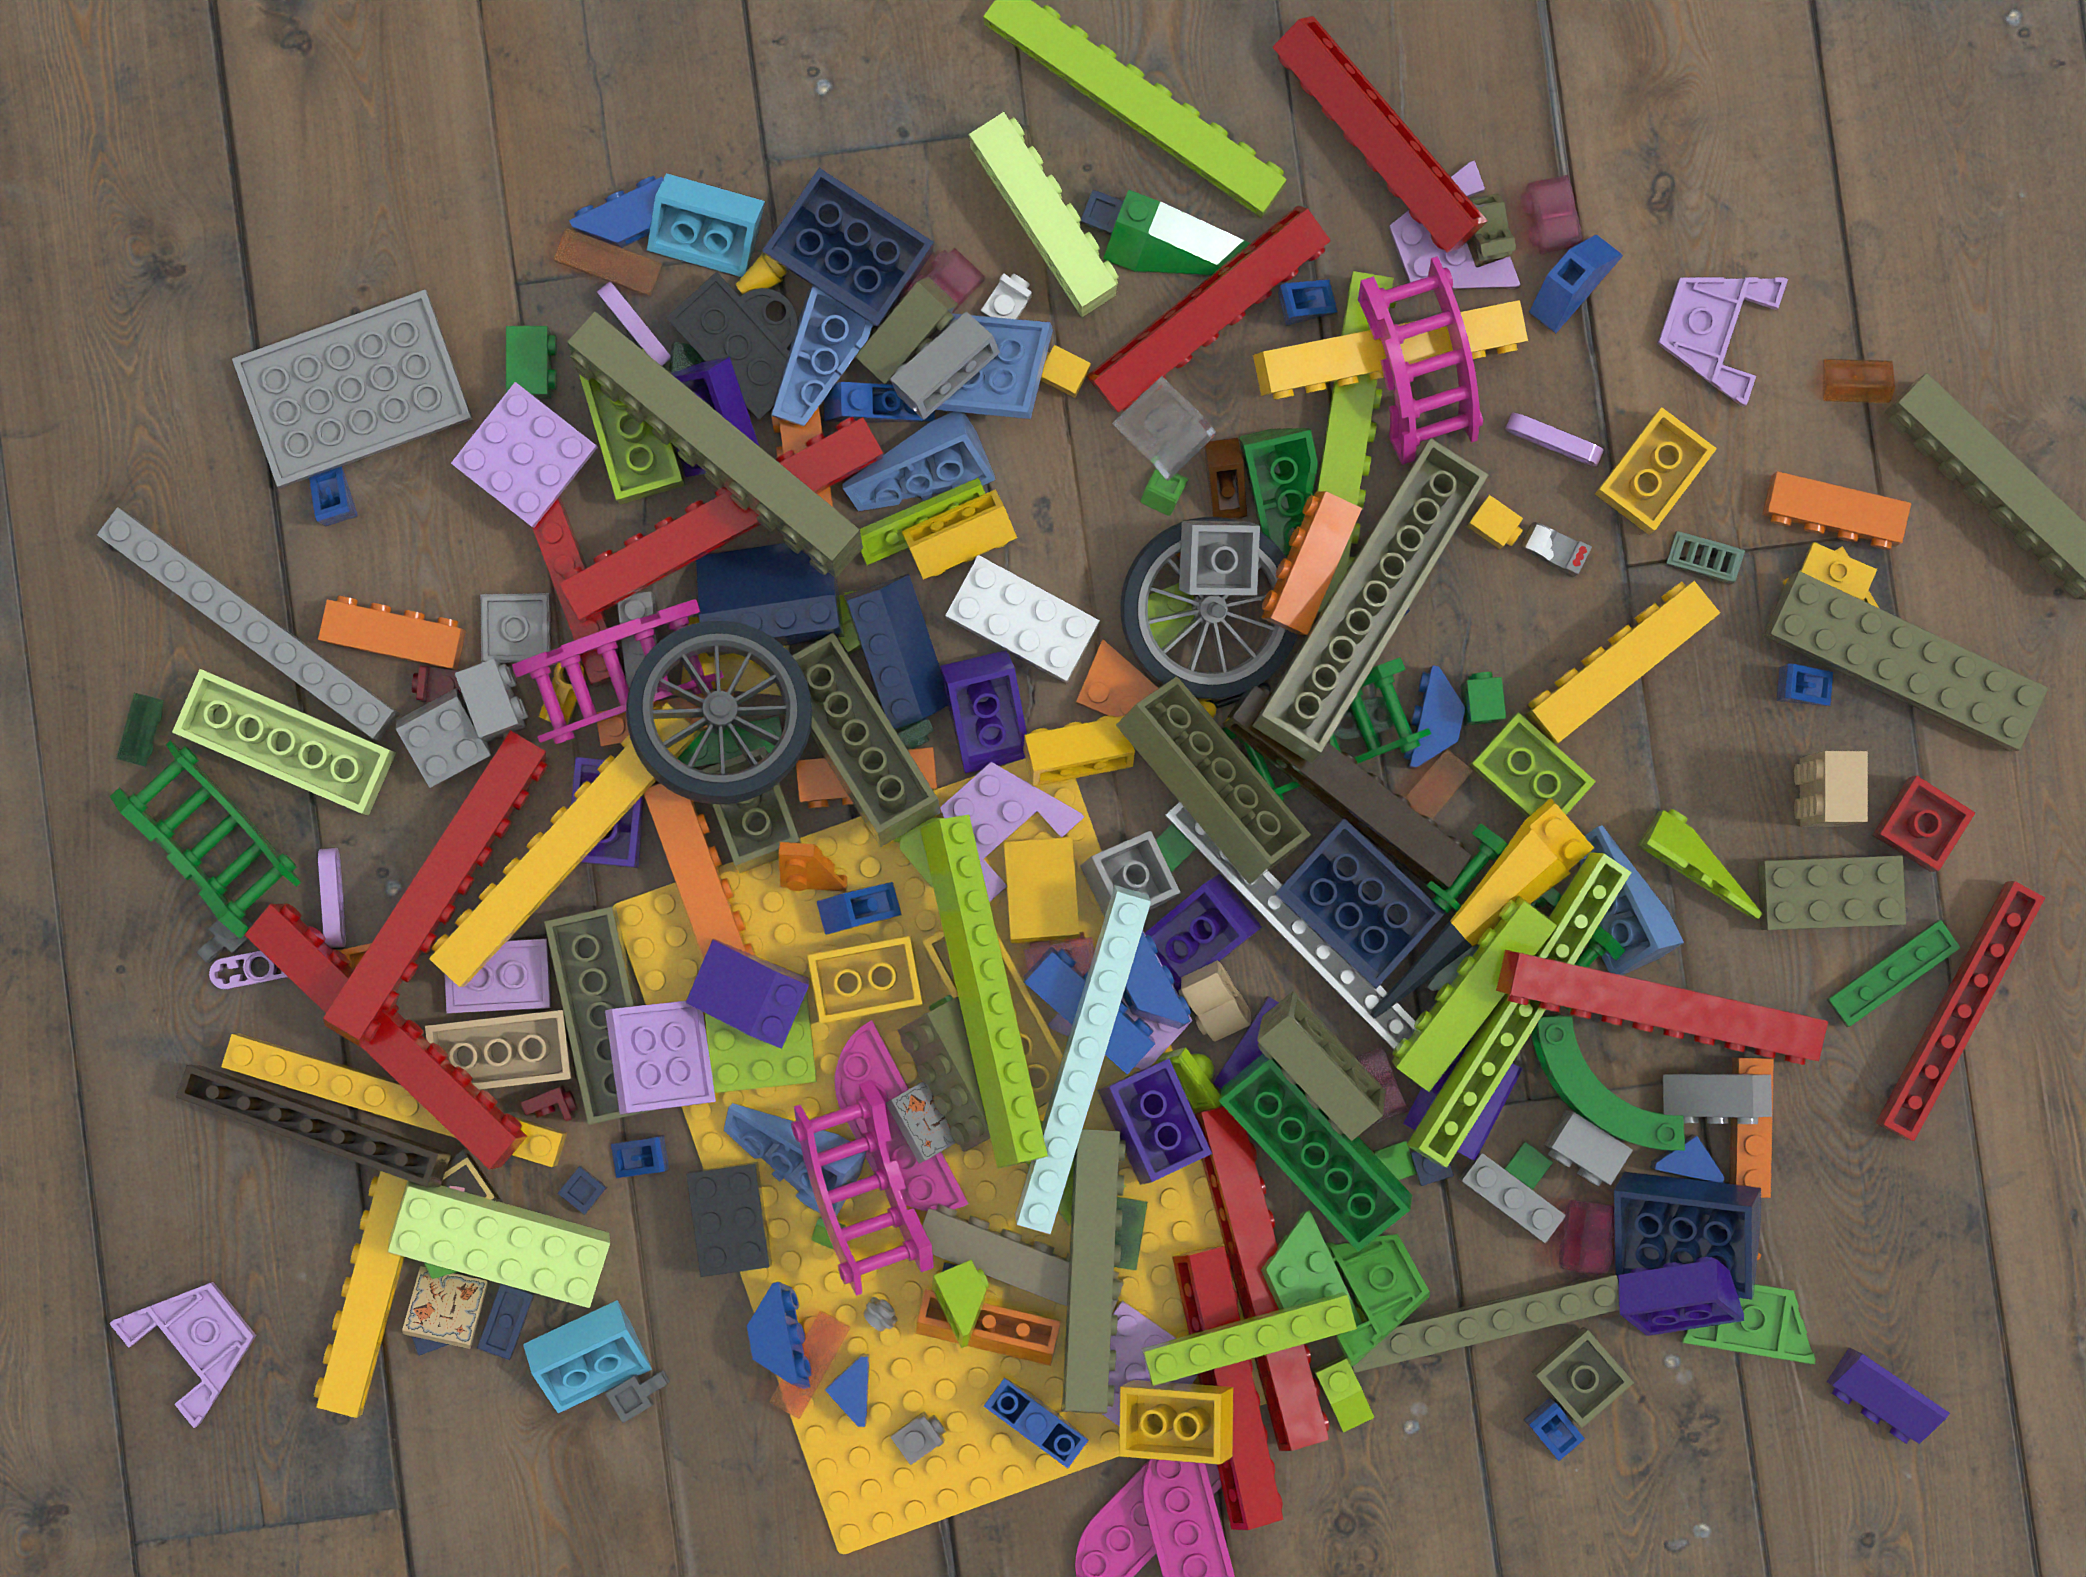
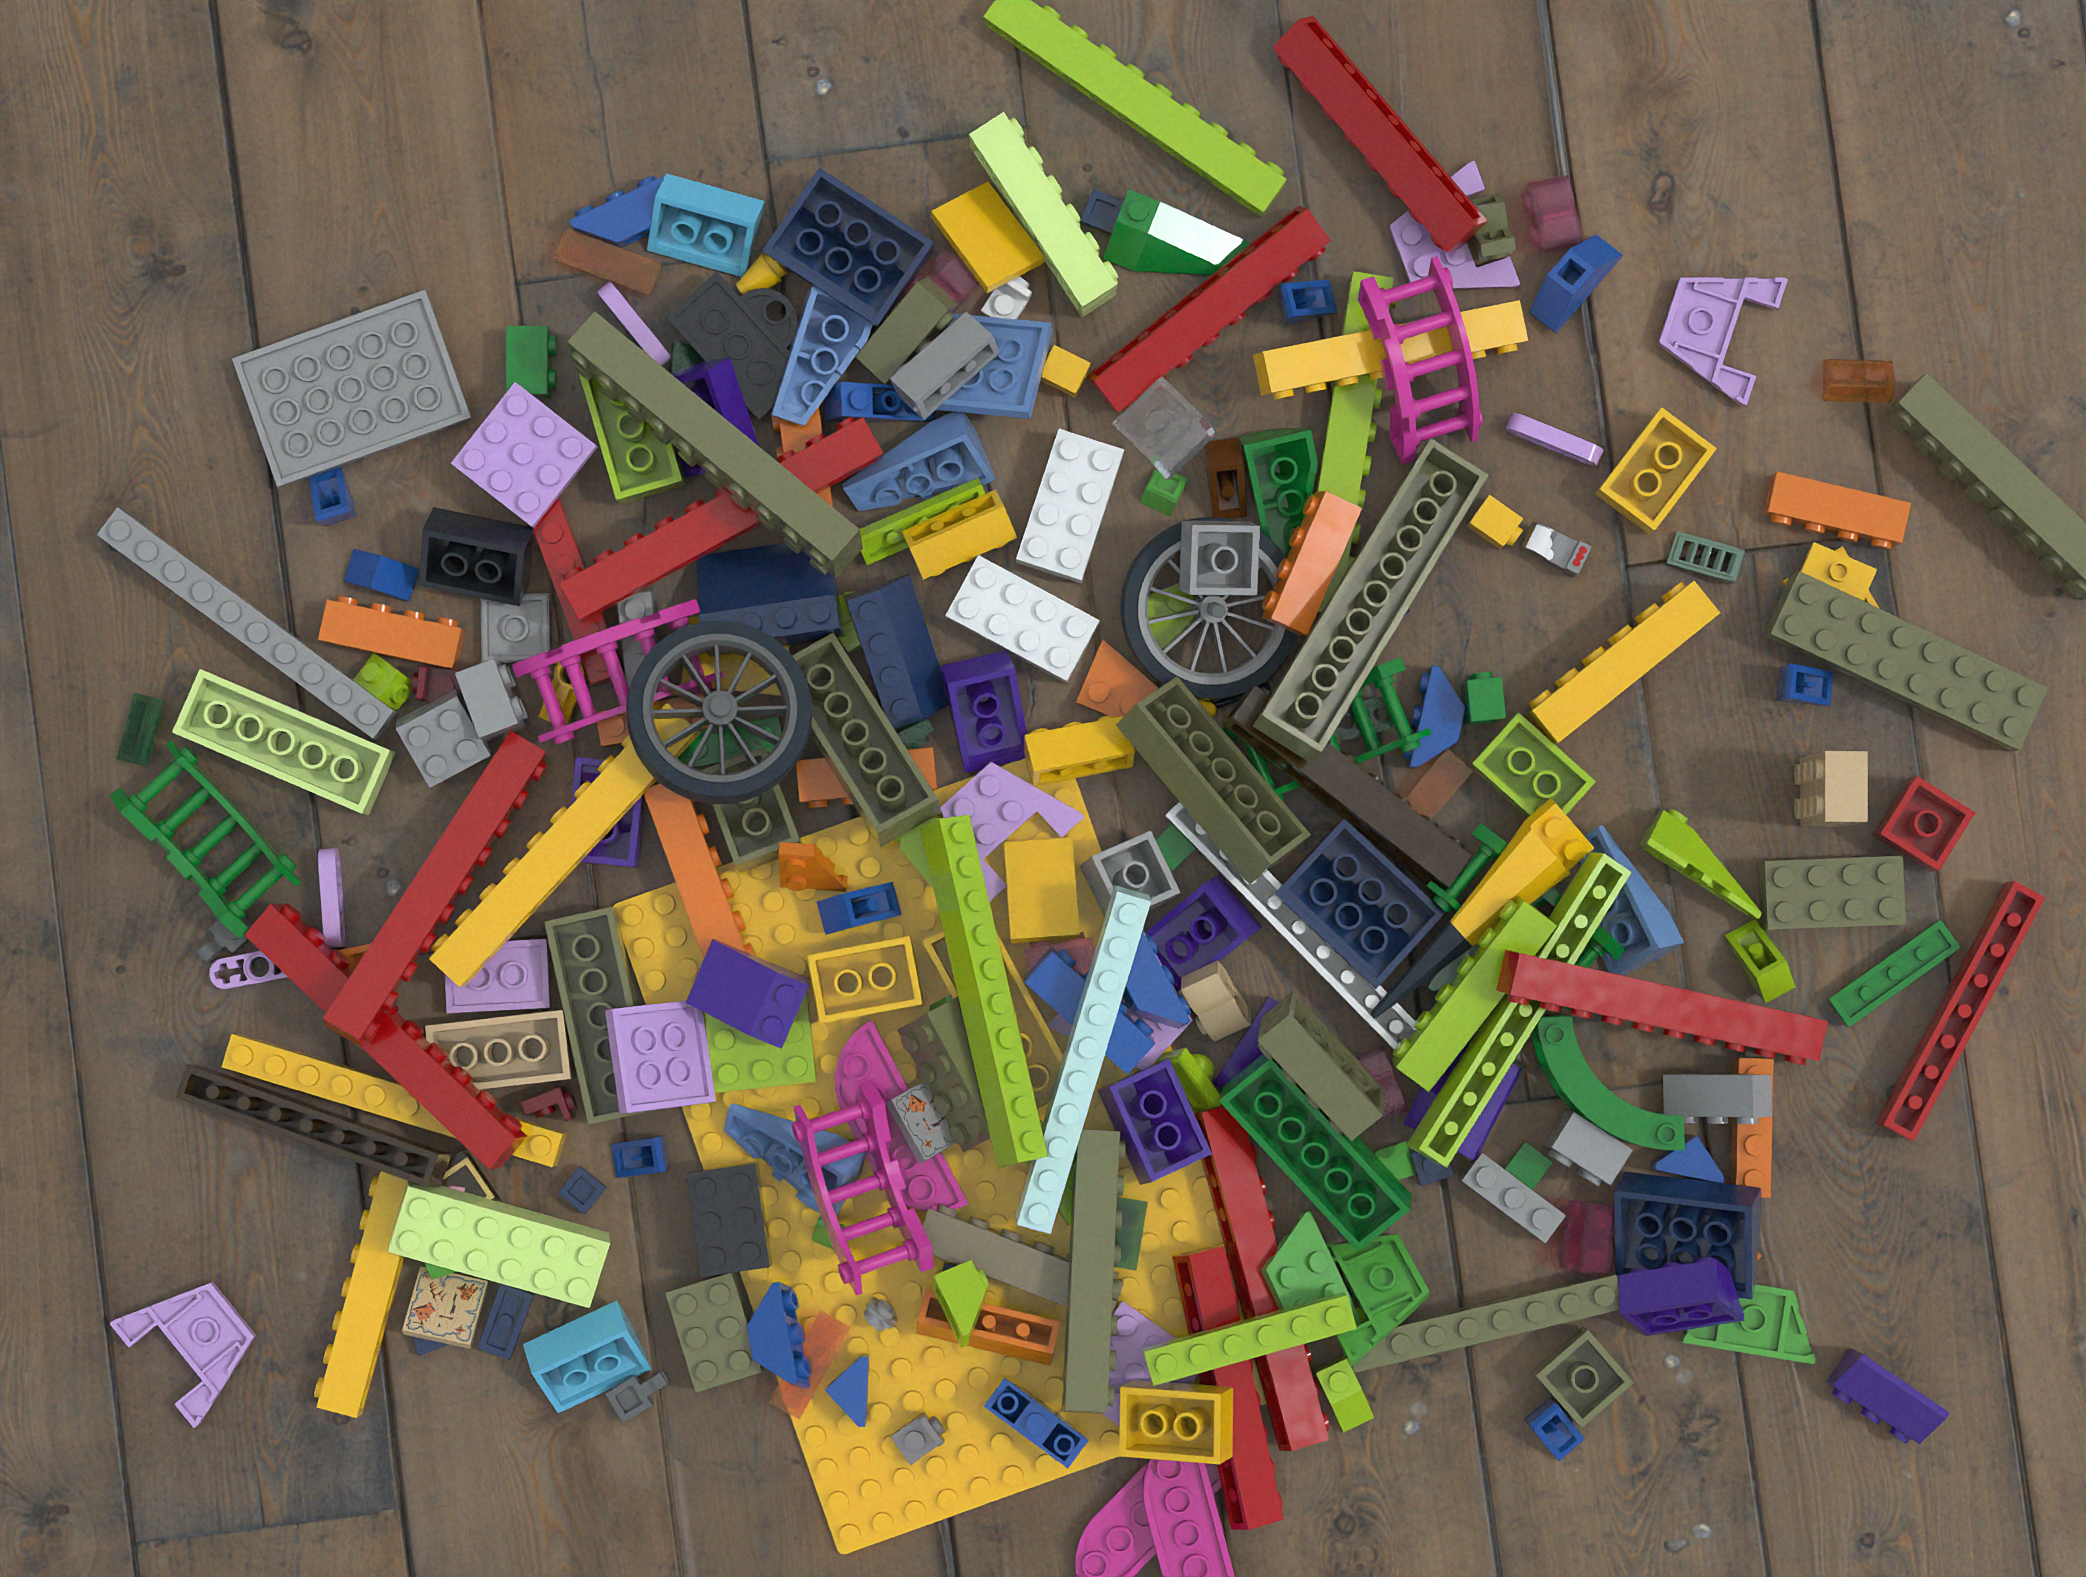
(381, 574): none -> blue slope
(384, 681): none -> lime bracket
(476, 556): none -> black brick
(713, 1330): none -> olive brick
(987, 237): none -> yellow tile
(1069, 506): none -> white brick
(1761, 961): none -> lime slope

